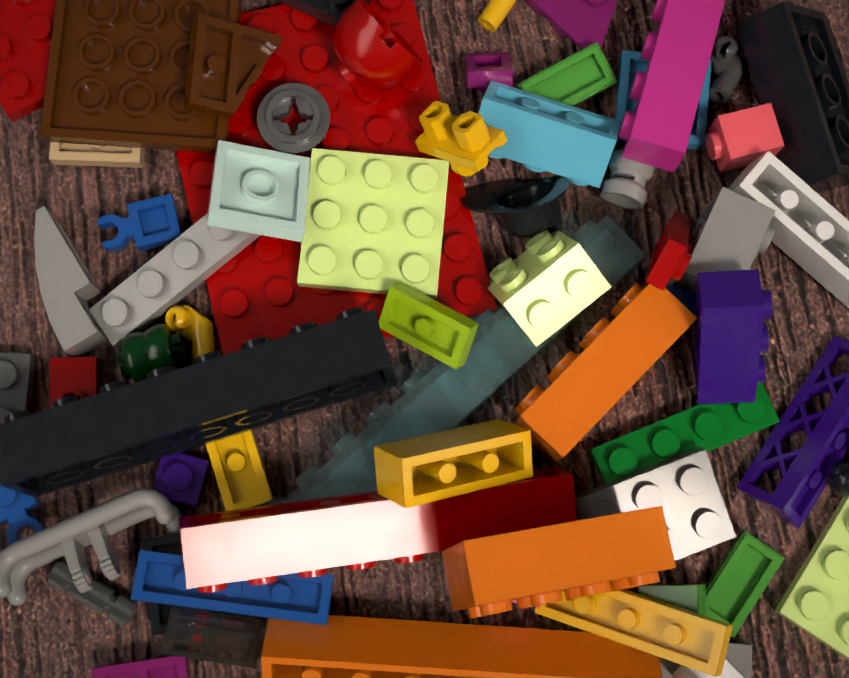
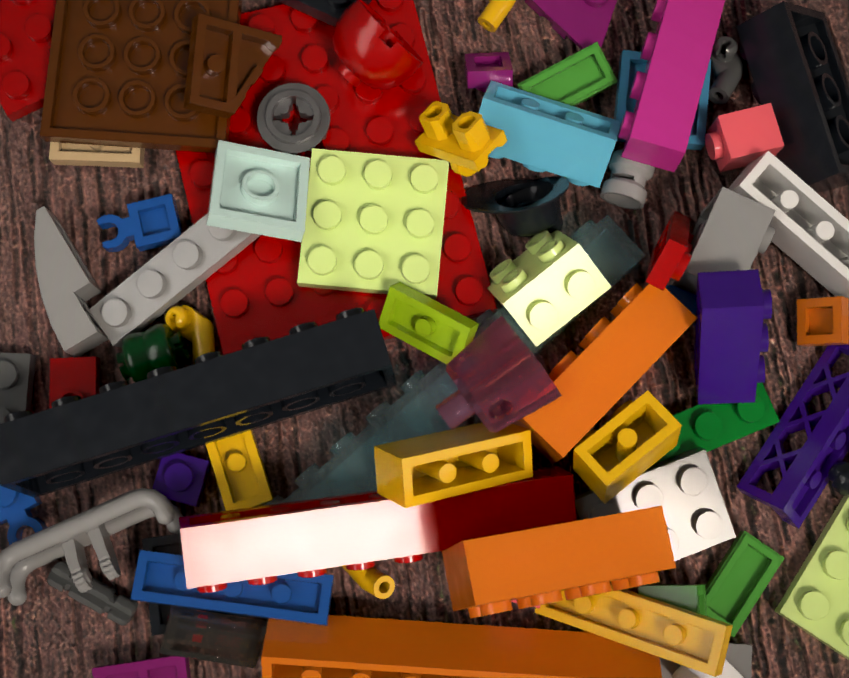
(373, 581): none -> yellow arm
(496, 380): none -> clear pink torso
(625, 446): none -> yellow brick
(823, 321): none -> orange plate

